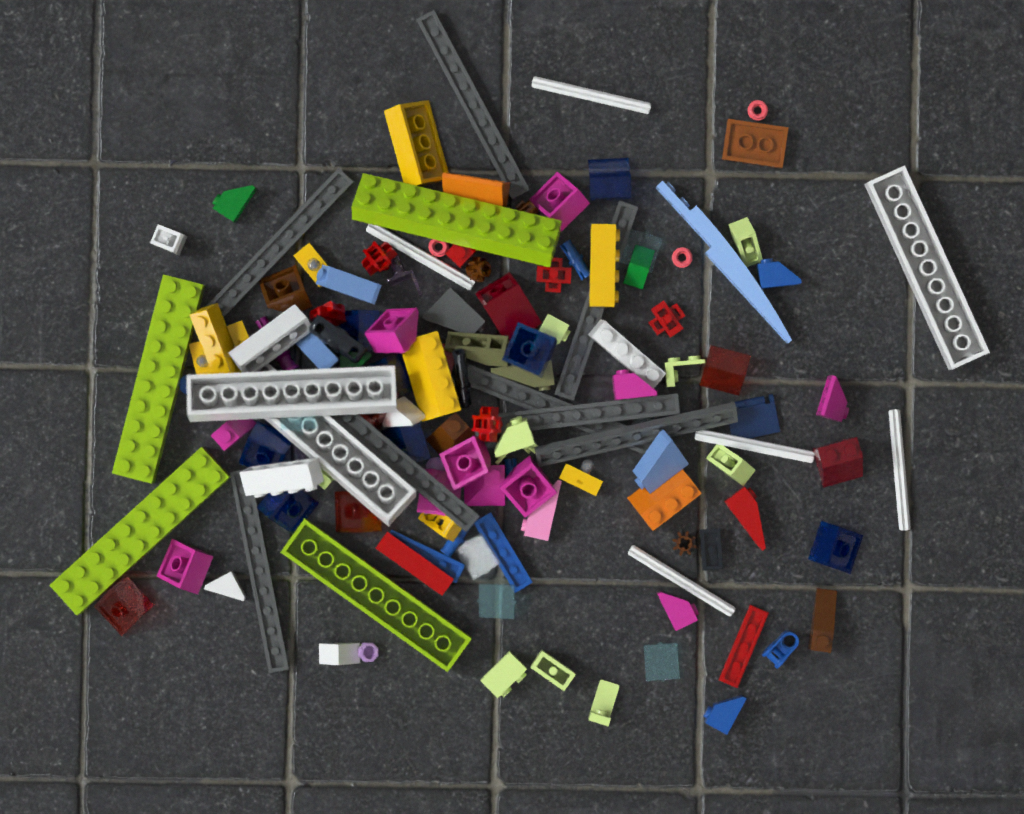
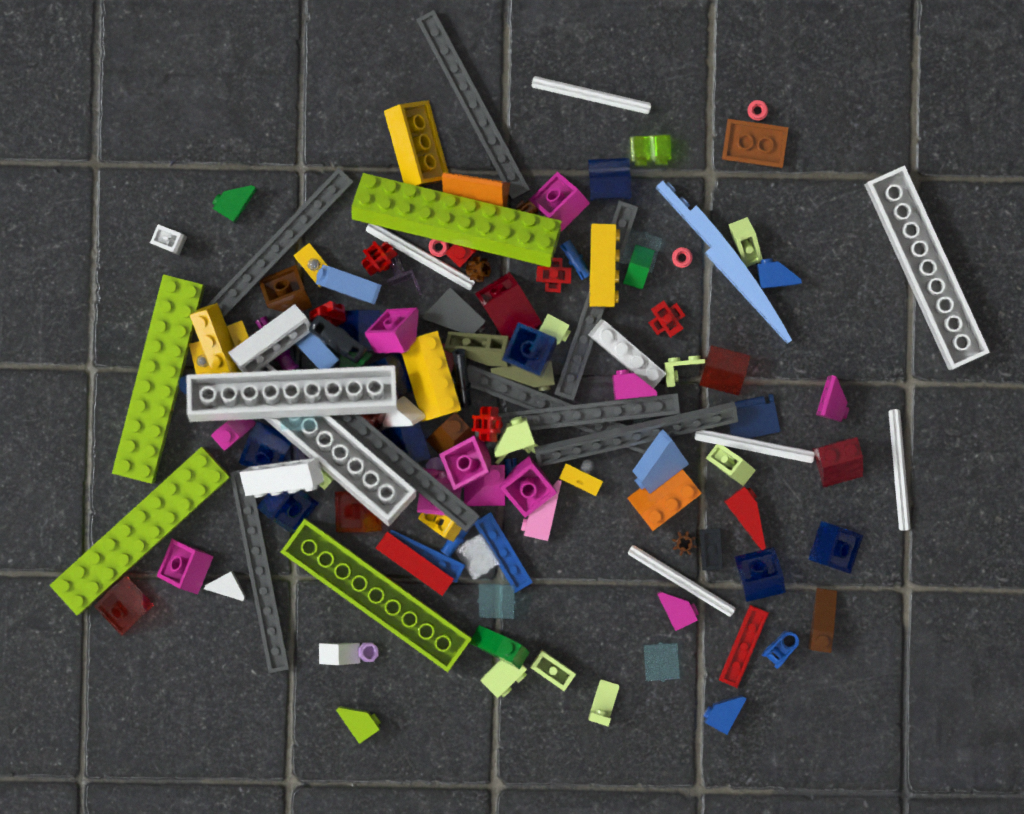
(359, 722): none -> lime slope
(499, 646): none -> green slope
(650, 149): none -> clear neon green brick
(760, 574): none -> clear blue slope

